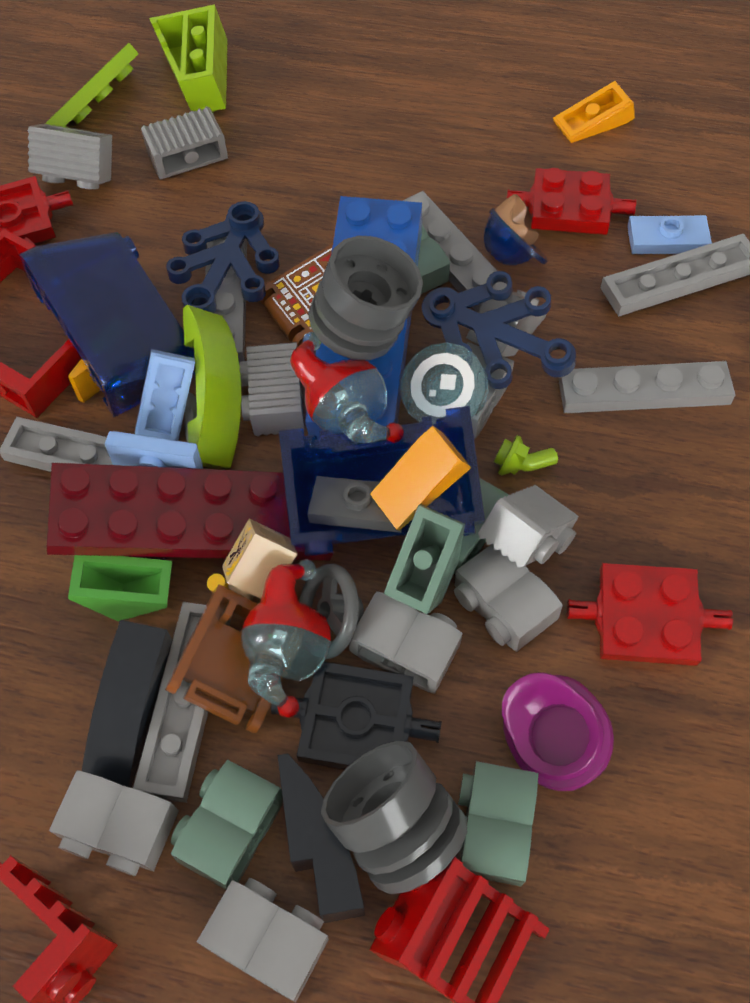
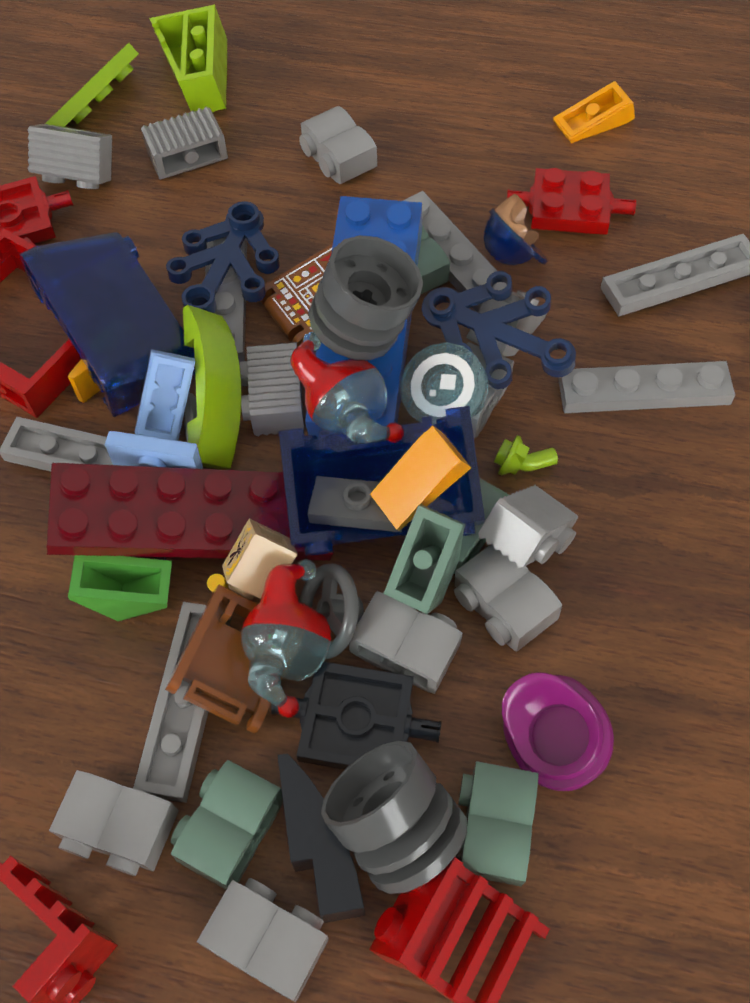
(126, 702): black slope -> none
(338, 145): none -> light grey brick
(649, 614): red plate -> none
(667, 234): light blue plate -> none

